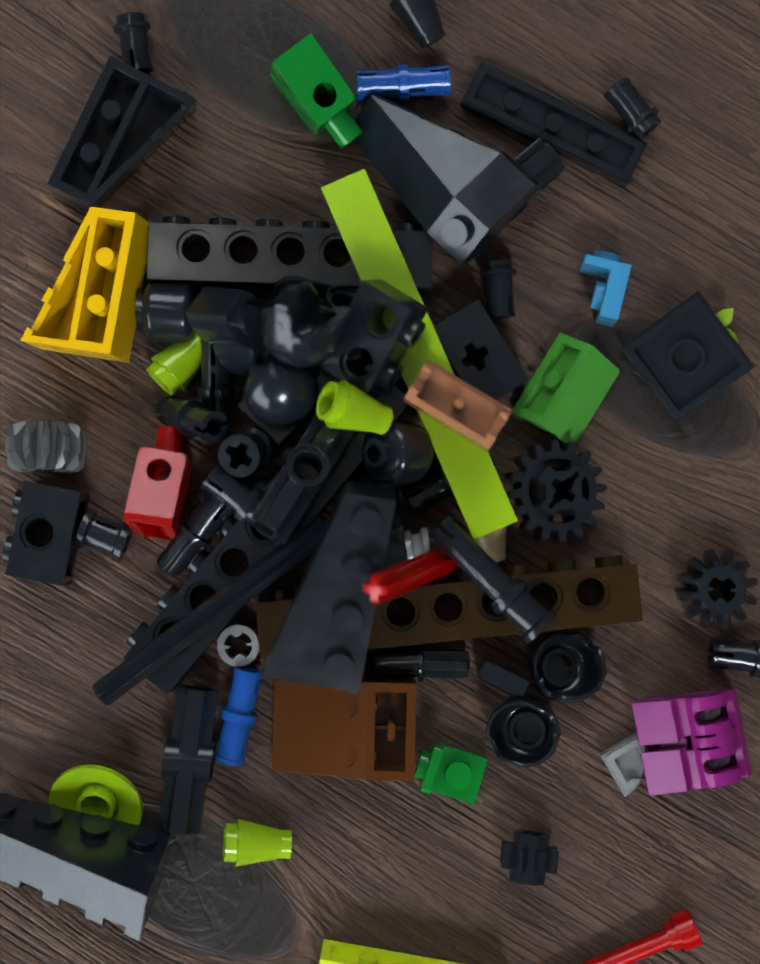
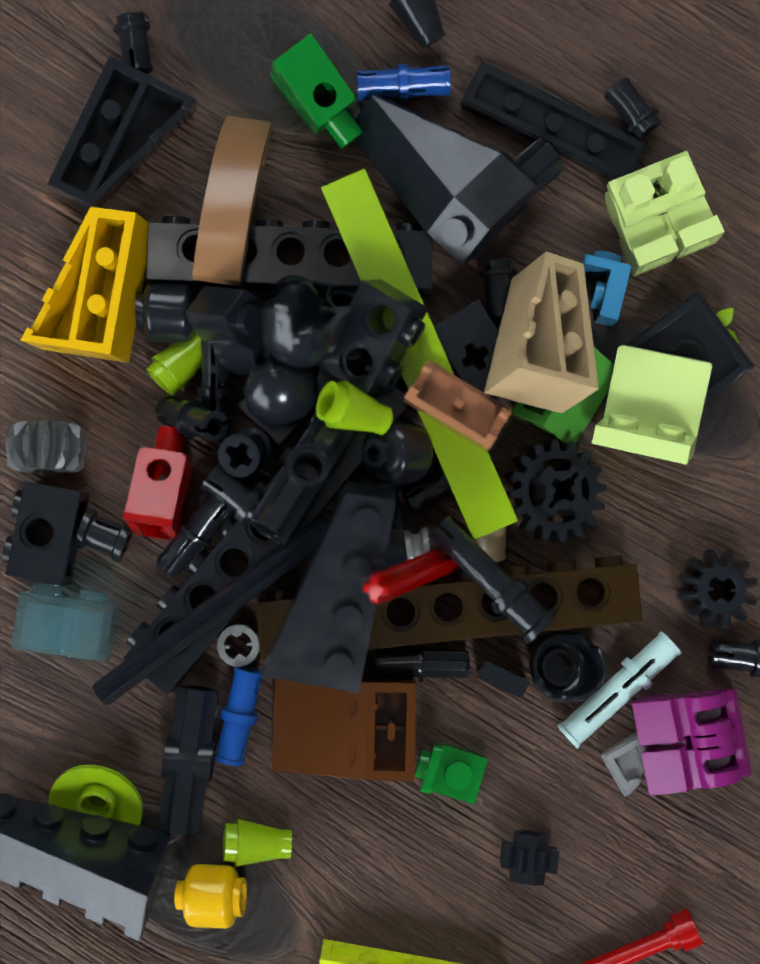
(65, 624): none -> clear light blue brick
(211, 896): none -> yellow head
(230, 200): none -> medium nougat slope
(523, 731): black hair -> none
(545, 338): none -> tan wedge
(654, 404): none -> yellowish green bracket
(661, 188): none -> yellowish green hips
(661, 652): none -> light aqua pin

